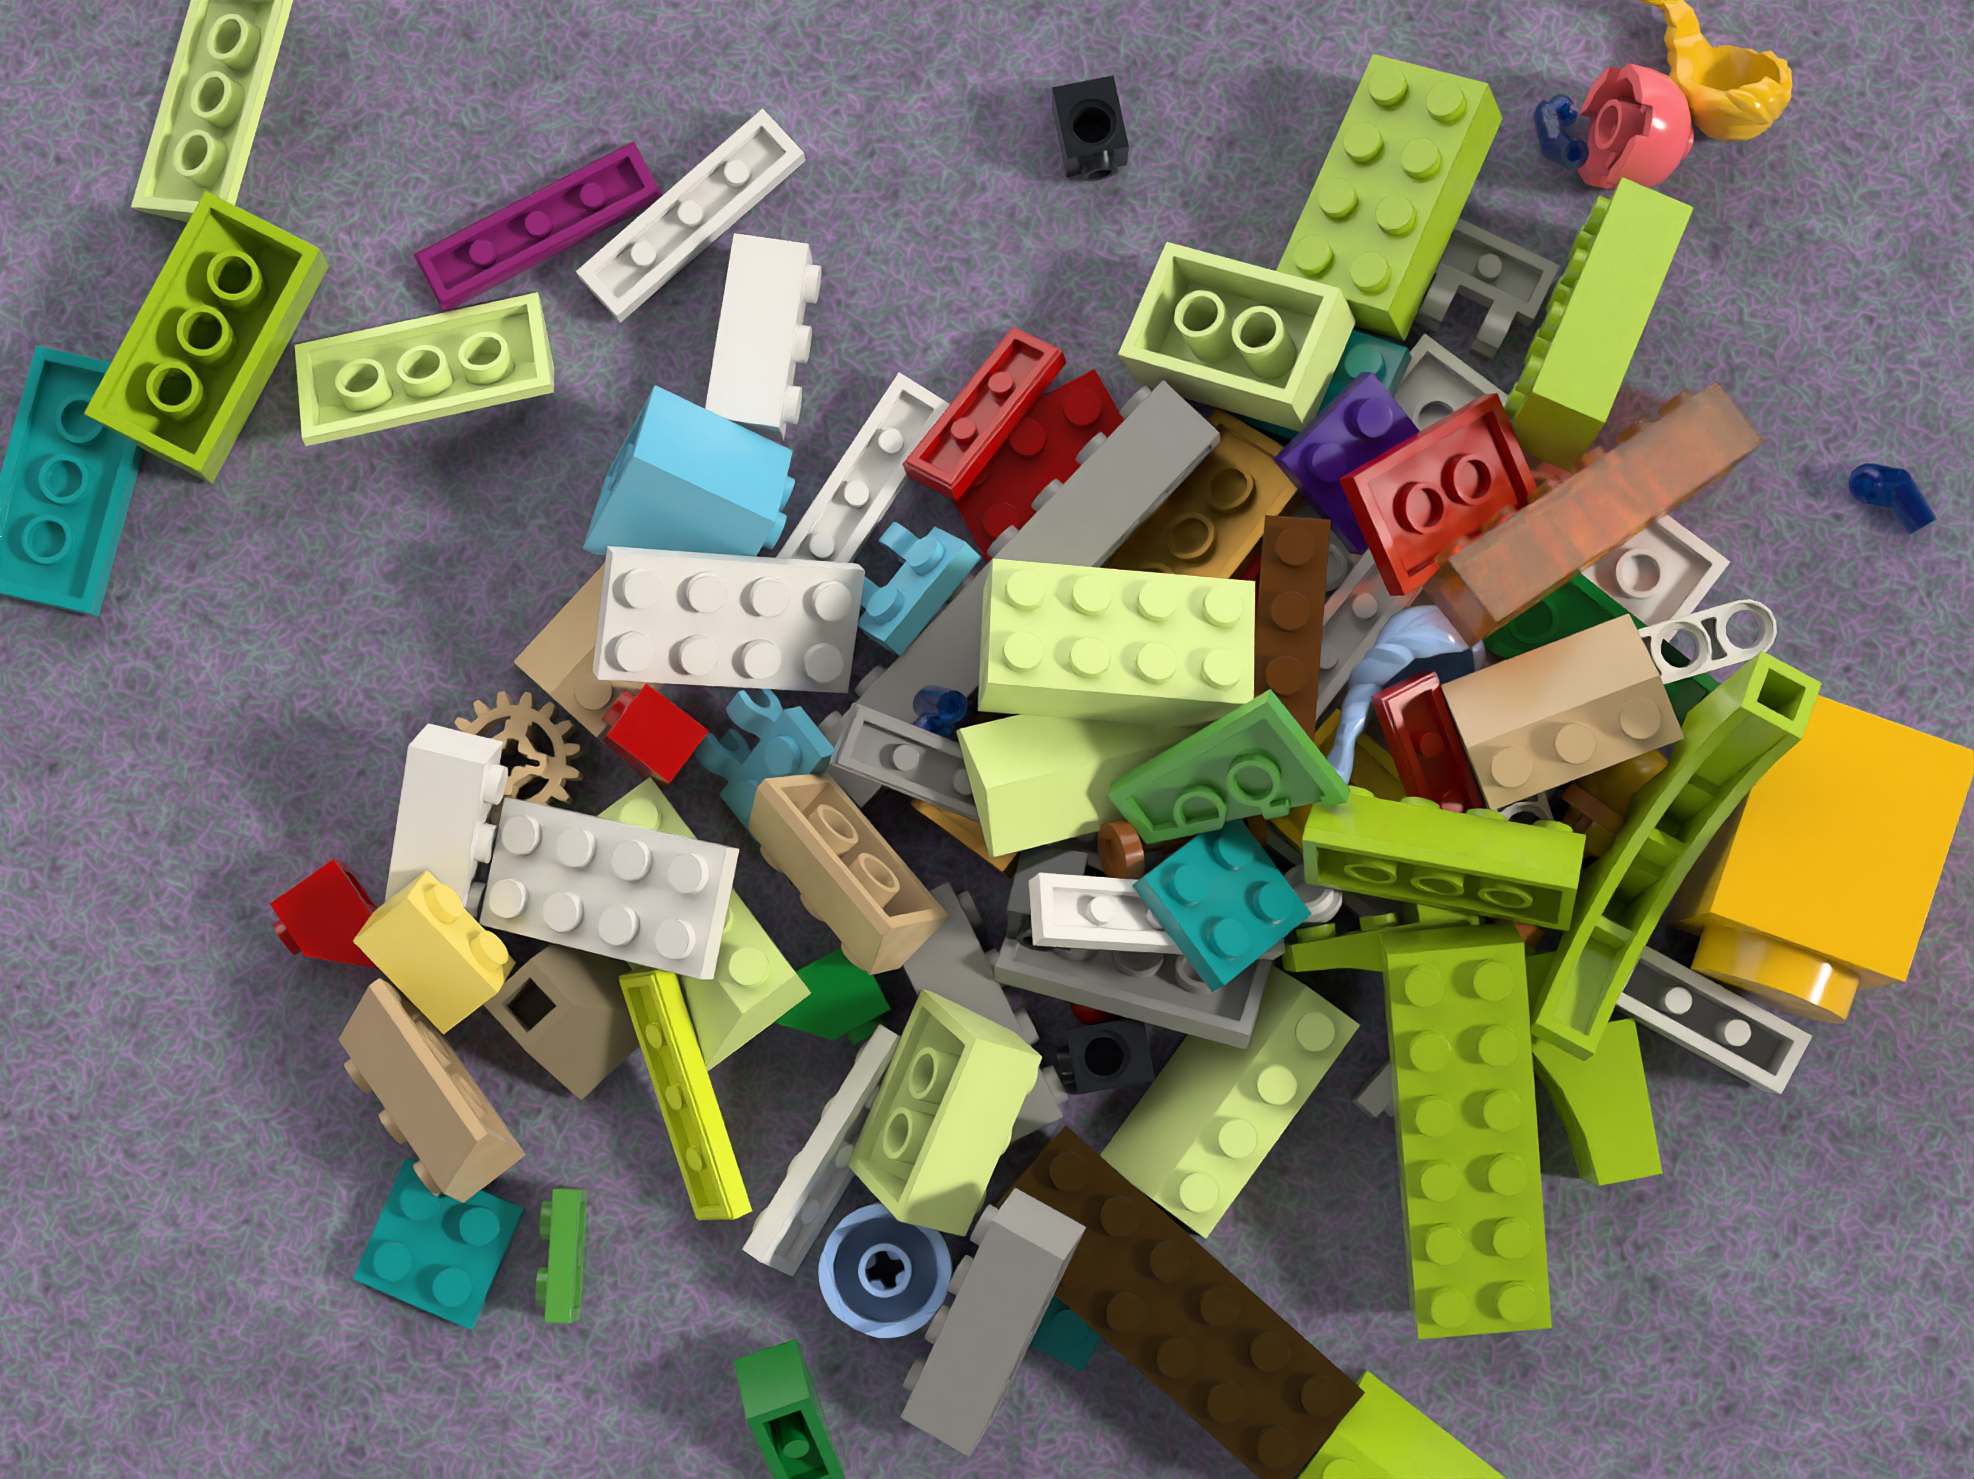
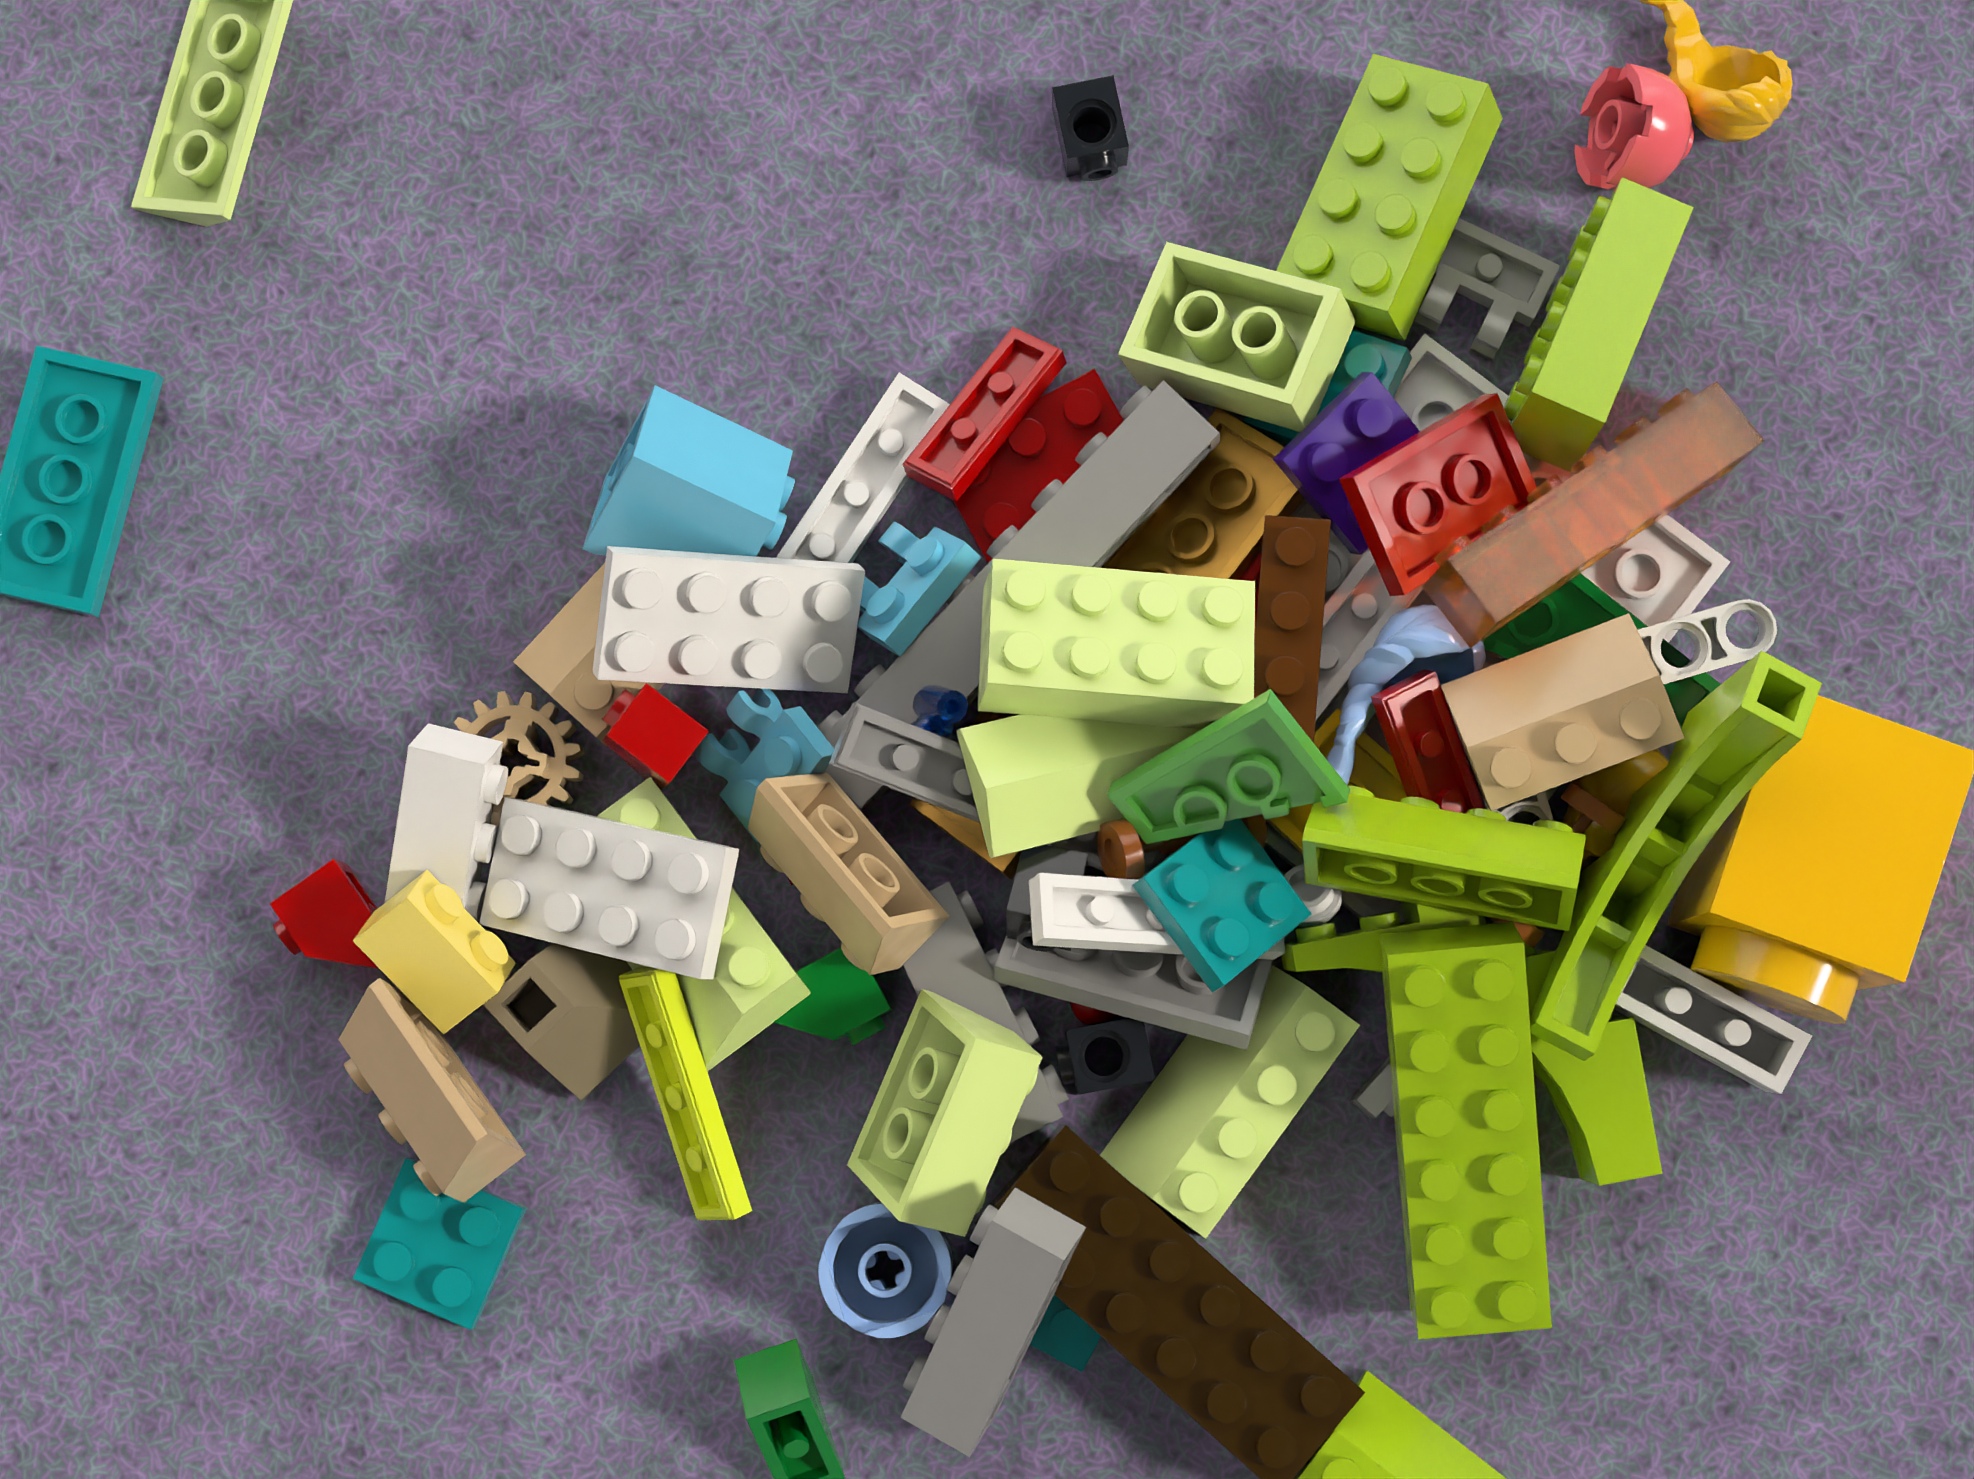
(208, 337): lime slope -> none
(423, 369): yellowish green slope -> none
(538, 226): magenta tile -> none
(561, 1282): bright green plate -> none
(691, 215): white plate -> none
(763, 334): white brick -> none
(821, 1170): white plate -> none
(1554, 142): clear blue arm -> none
(1893, 489): clear blue arm -> none

